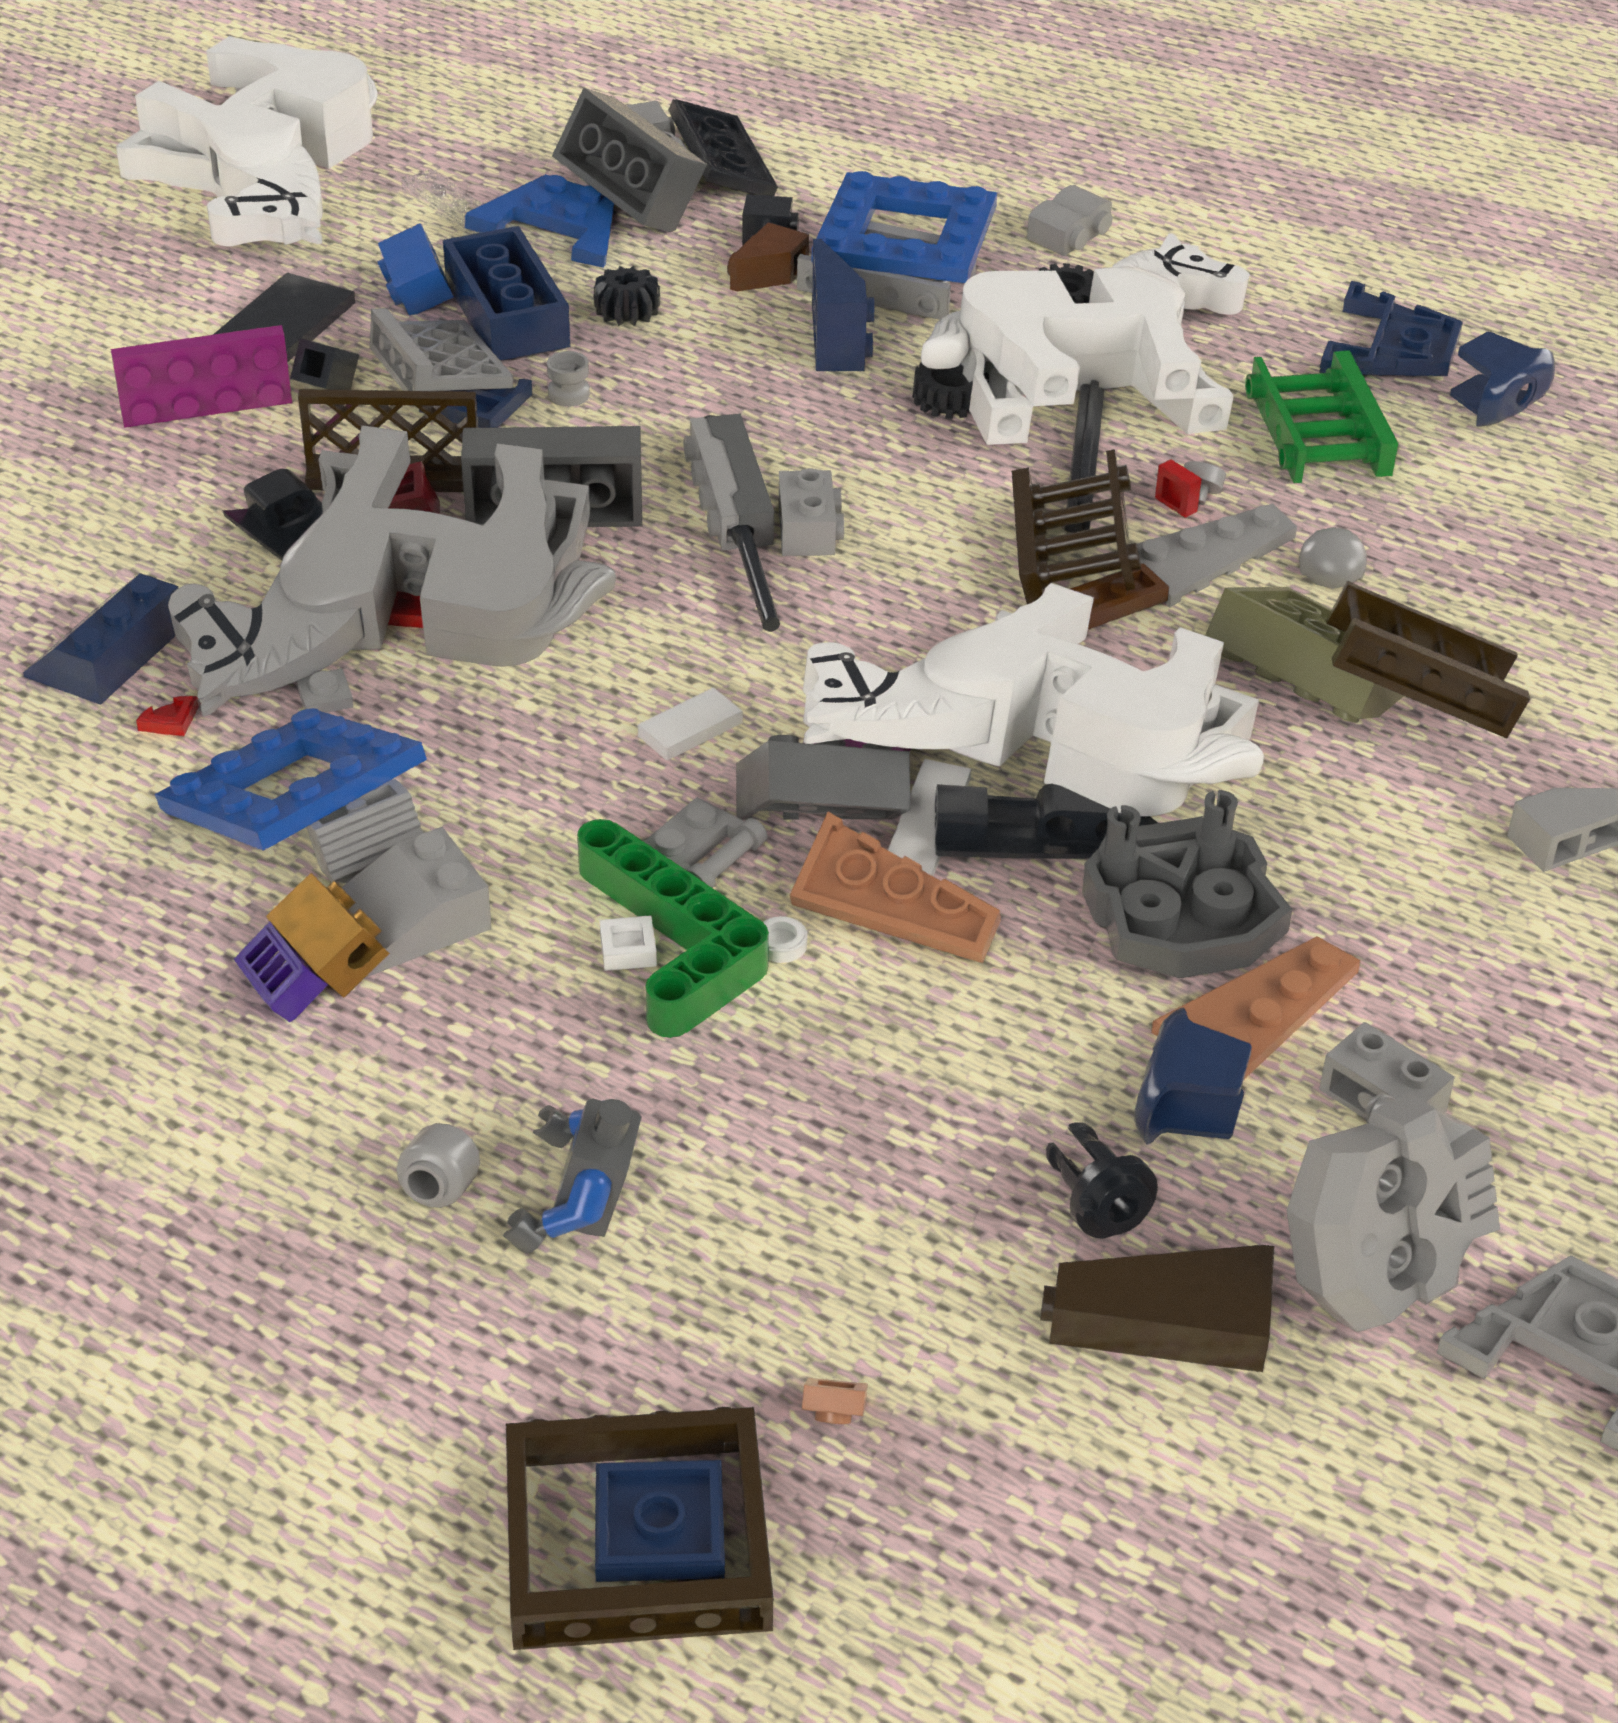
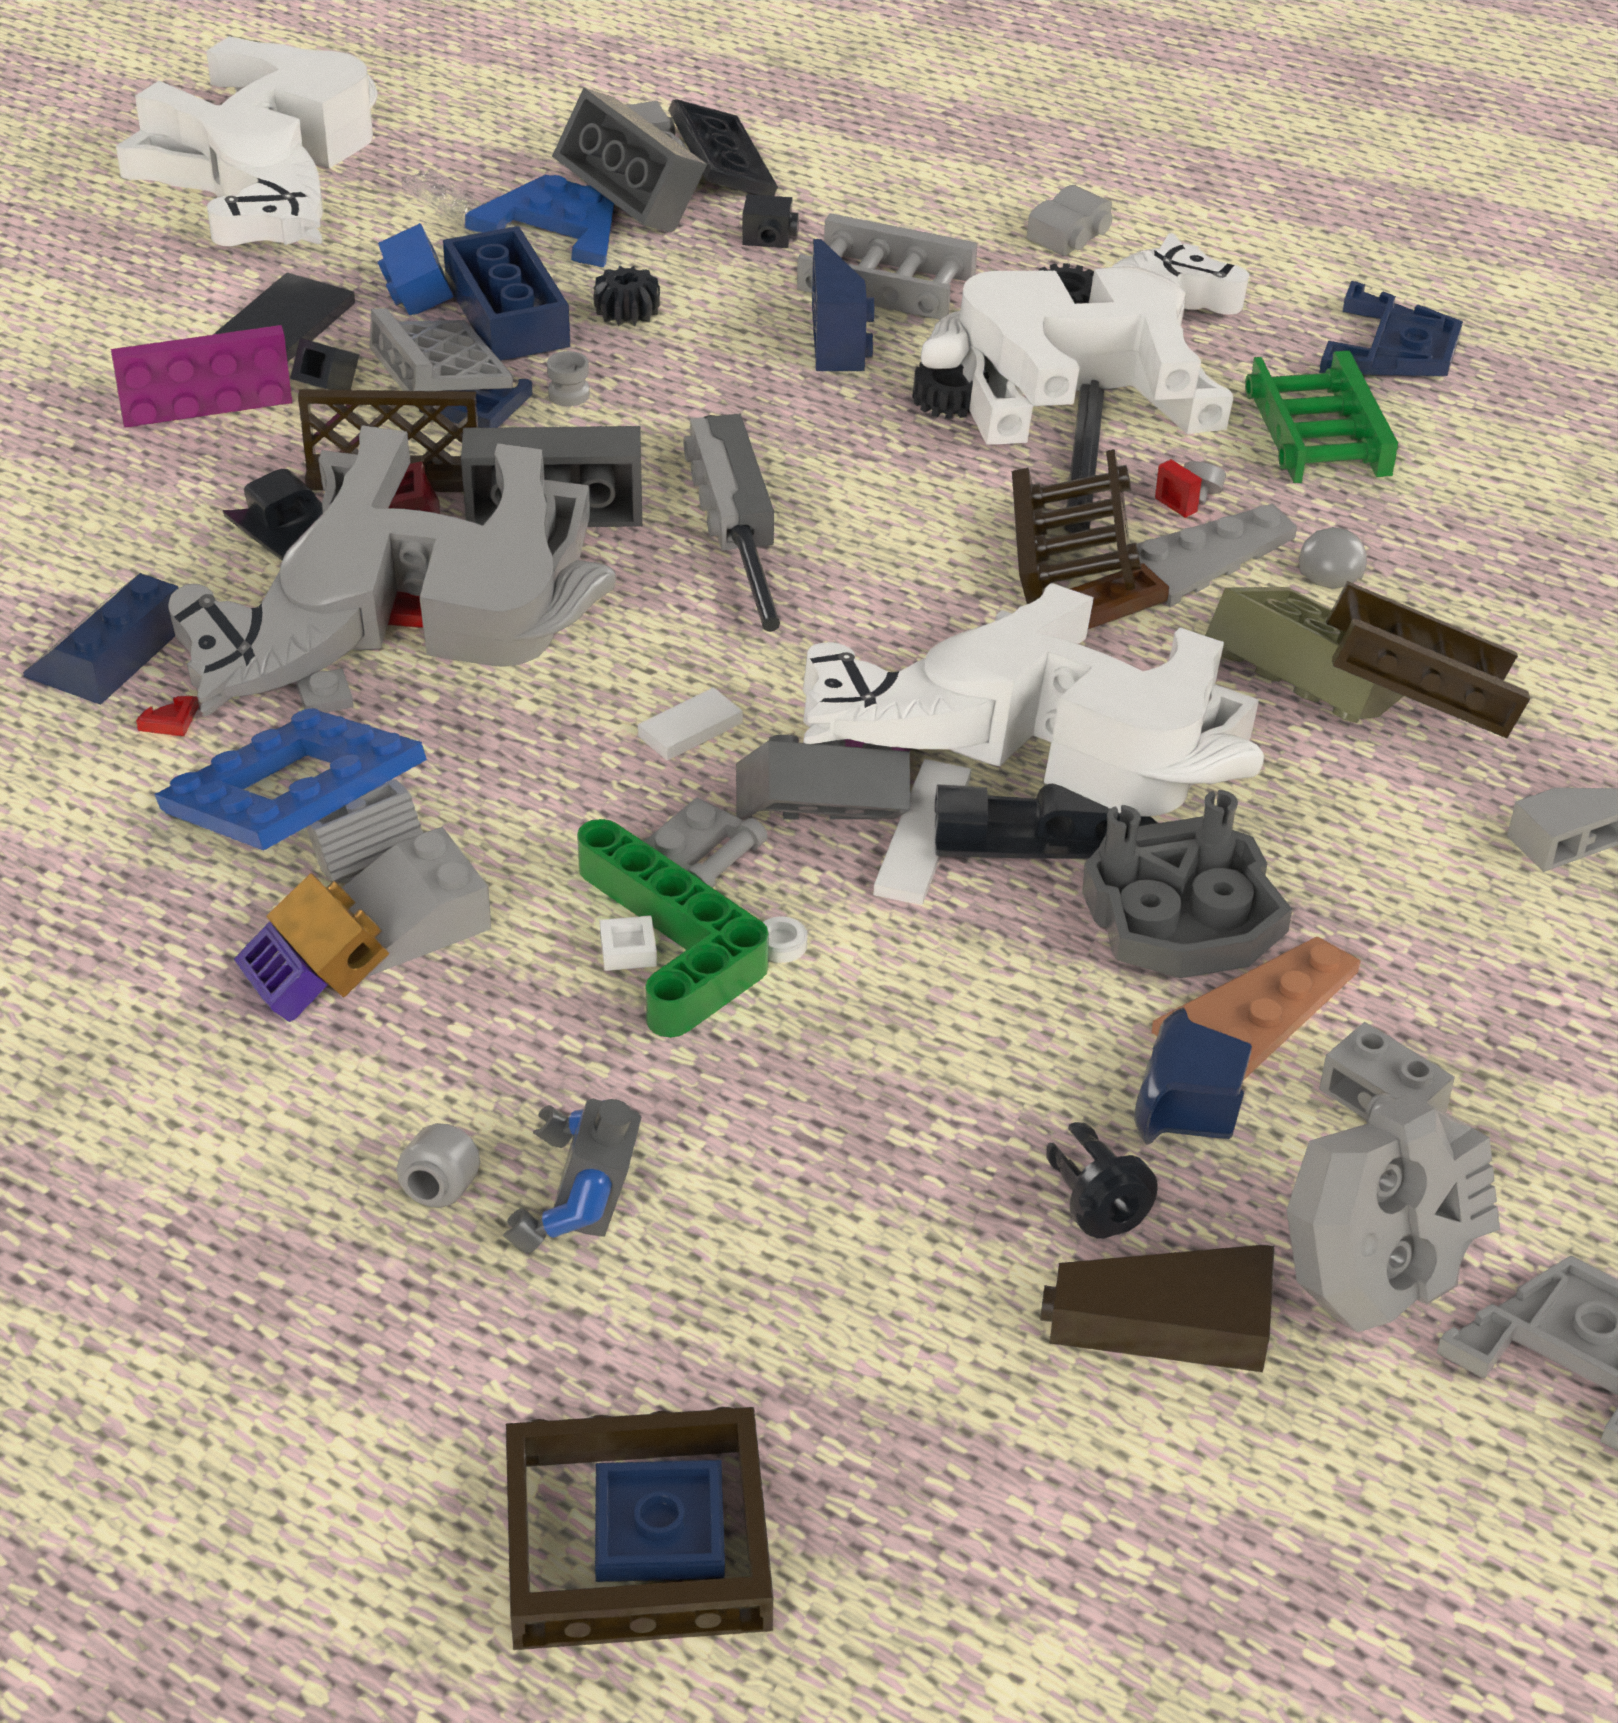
(767, 258): reddish brown slope -> none
(809, 513): light grey brick -> none
(834, 1400): nougat plate -> none
(873, 888): nougat wing -> none
(951, 259): blue plate -> none
(1505, 370): dark blue piece -> none

